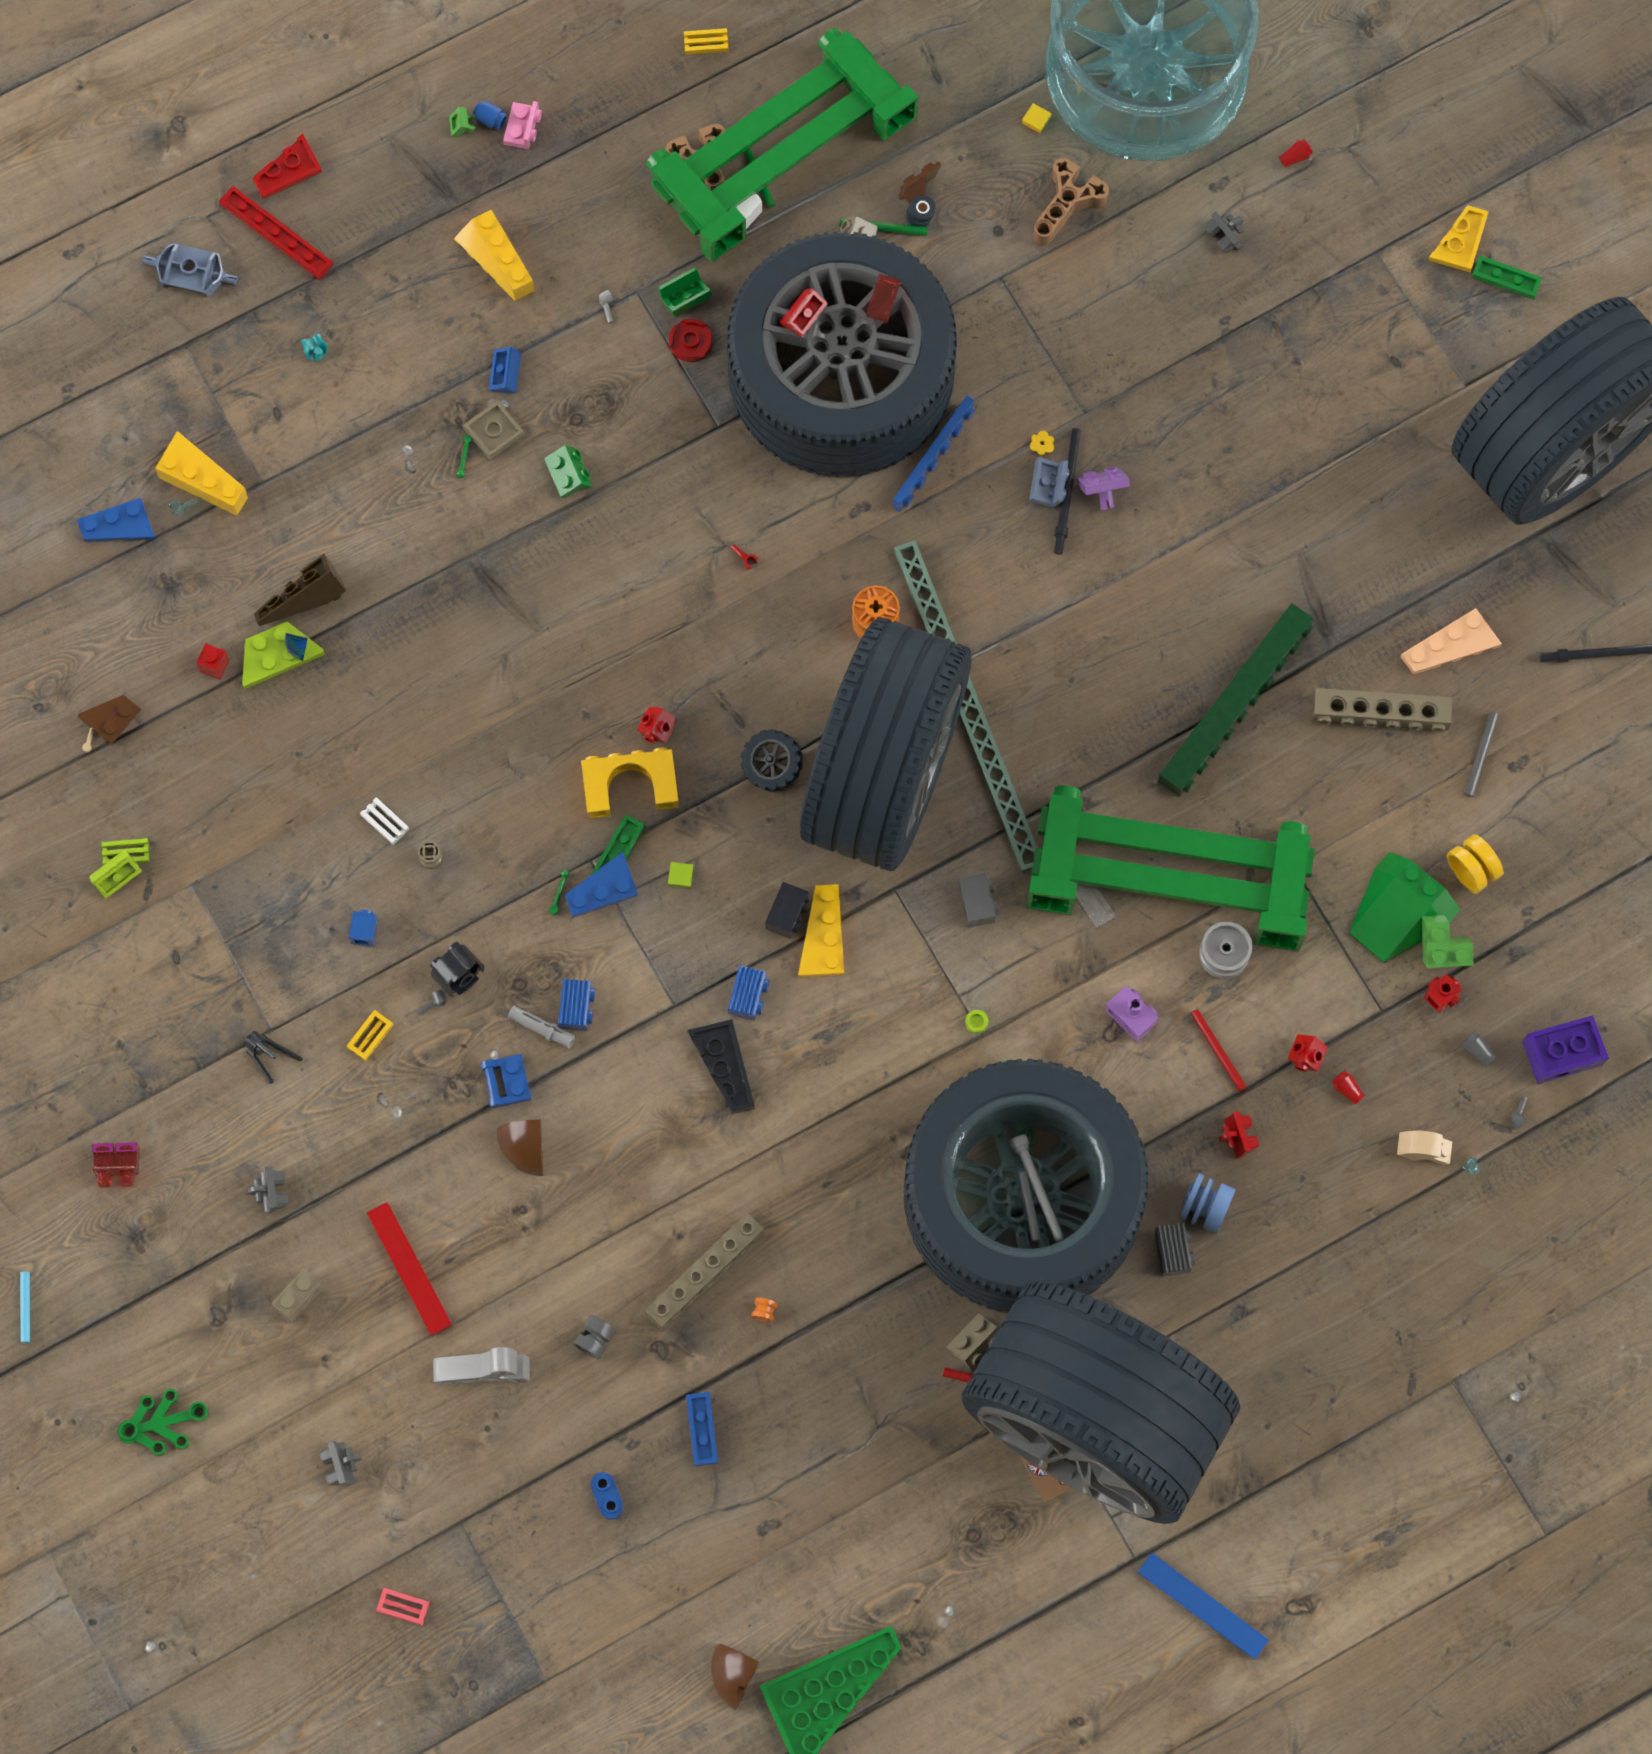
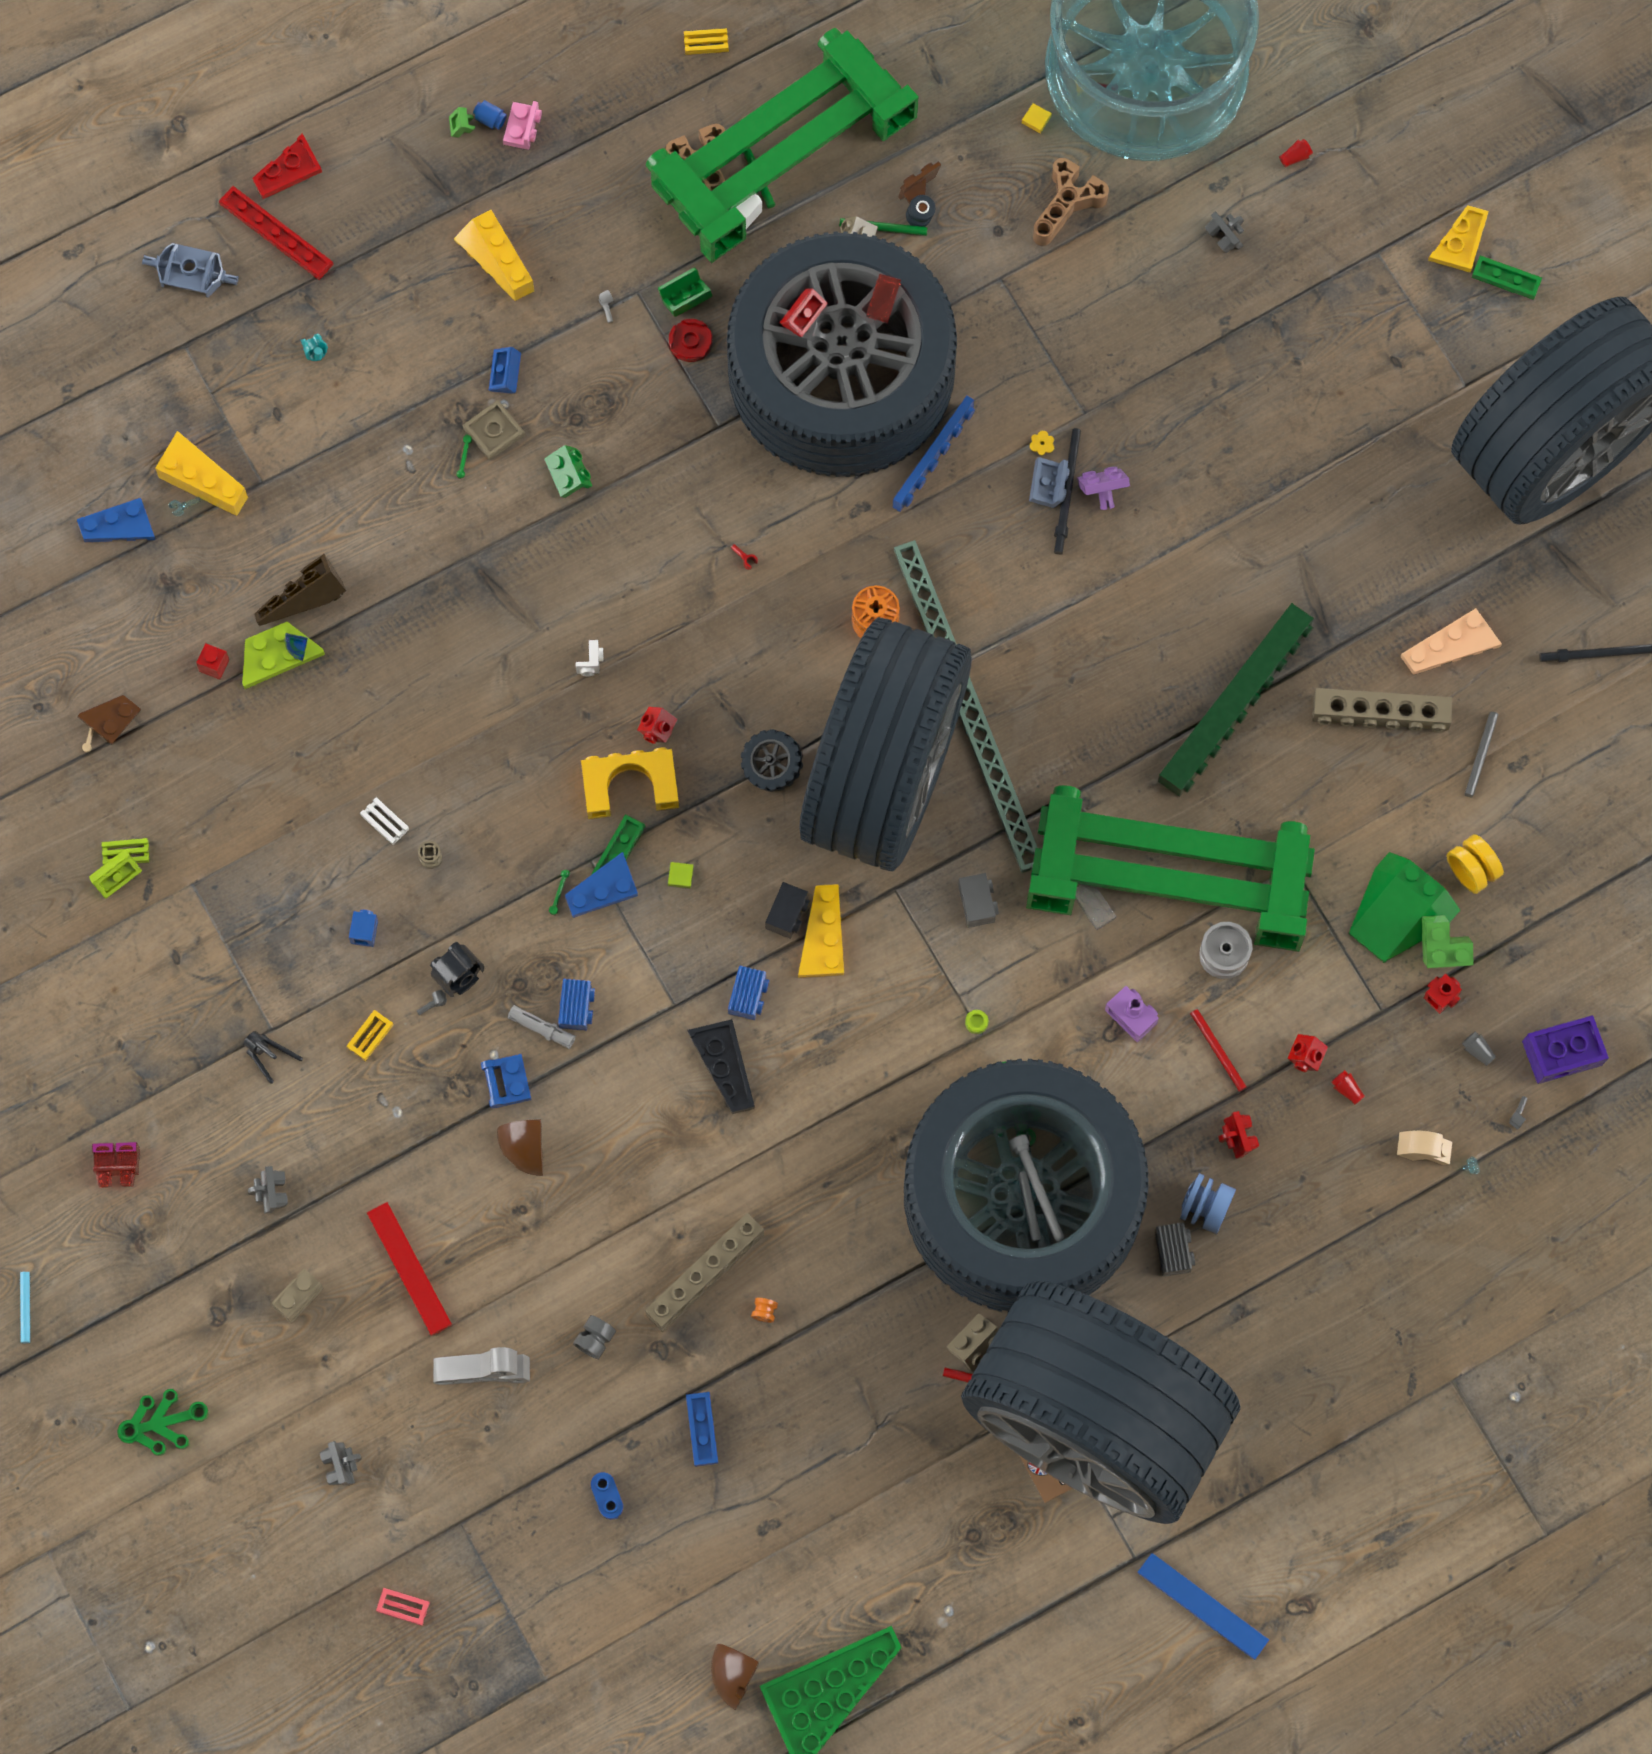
(595, 656): none -> white bracket

